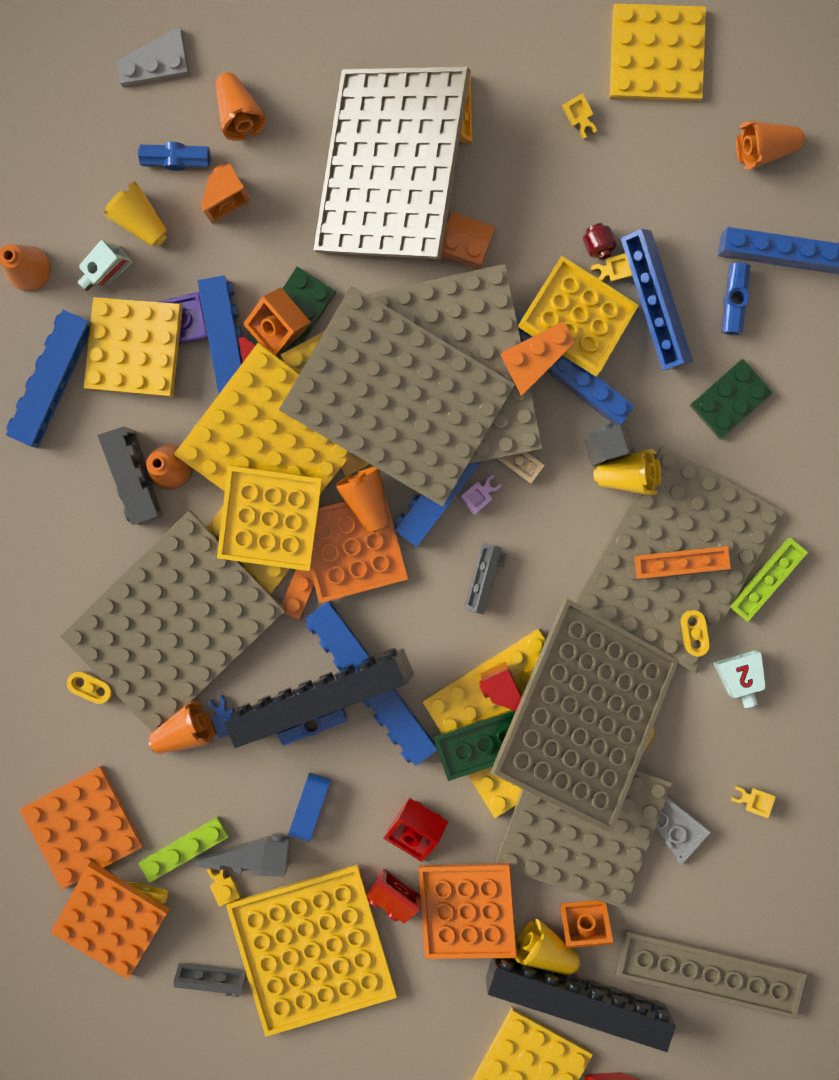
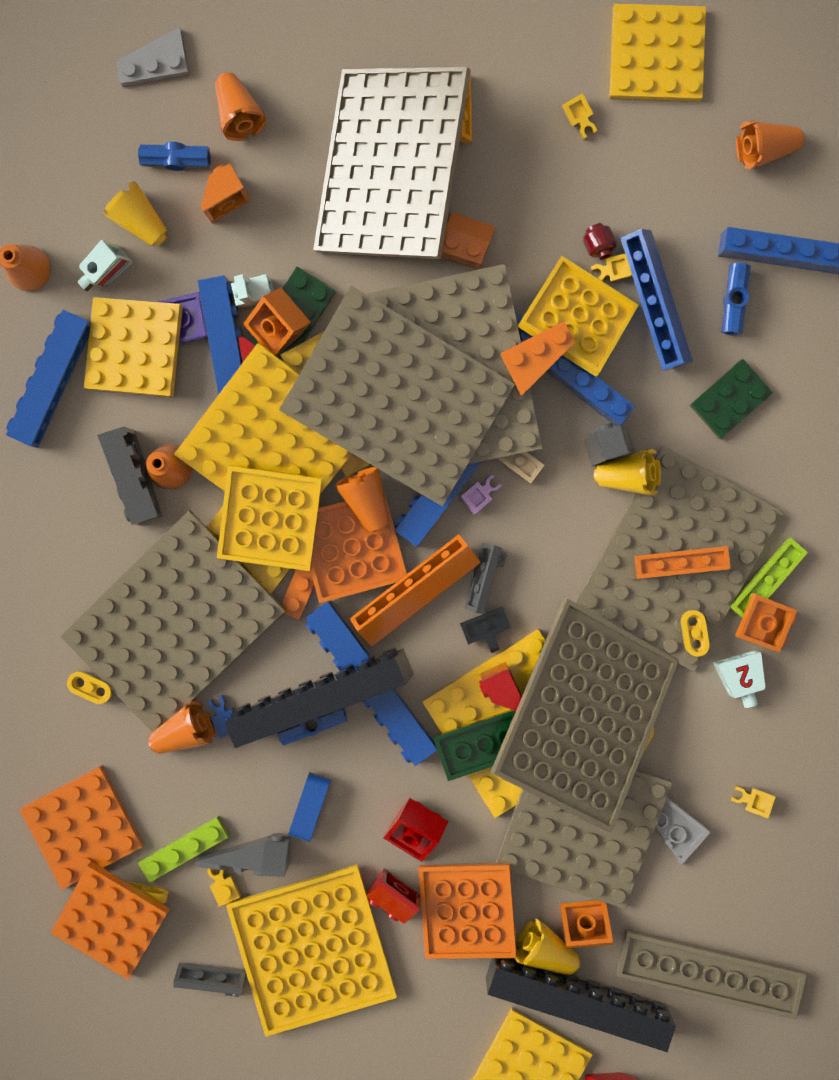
(250, 291): none -> light aqua brick
(414, 590): none -> orange brick
(485, 627): none -> black plate
(766, 622): none -> orange plate

